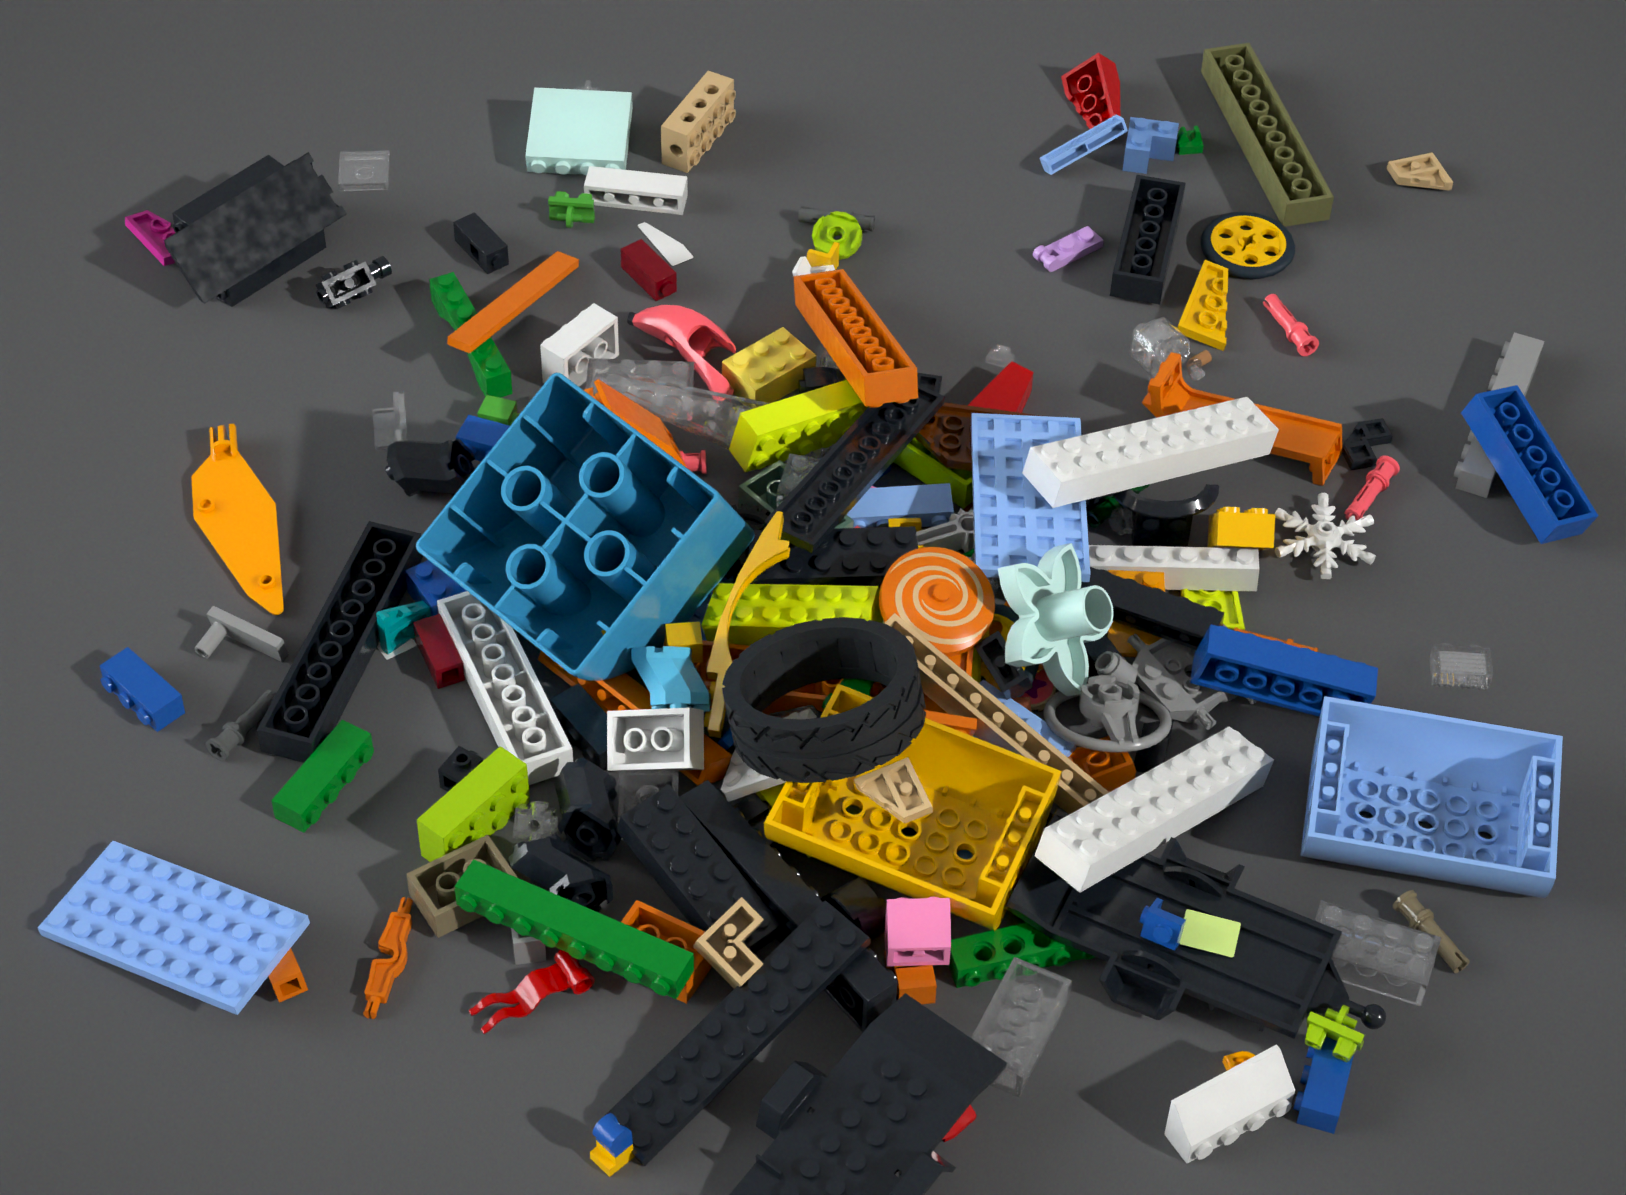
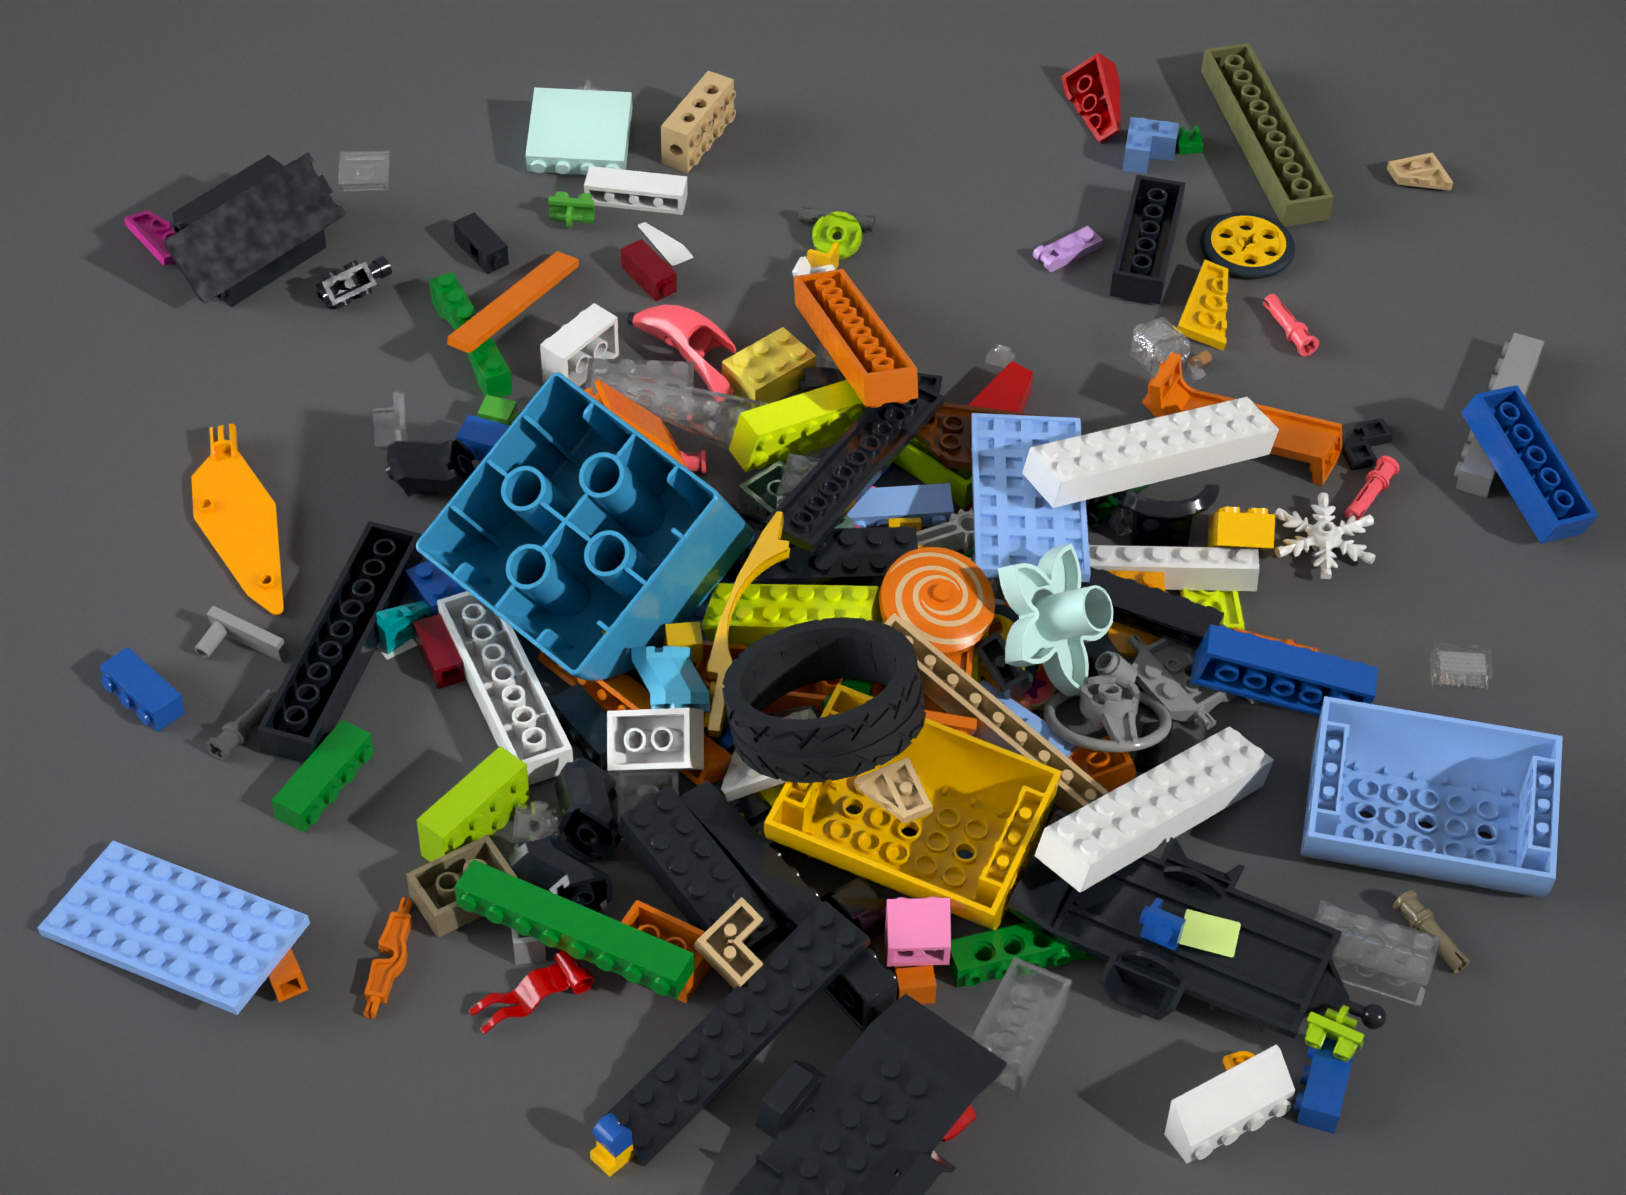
(457, 767): black brick -> none
(1083, 144): light blue piece -> none

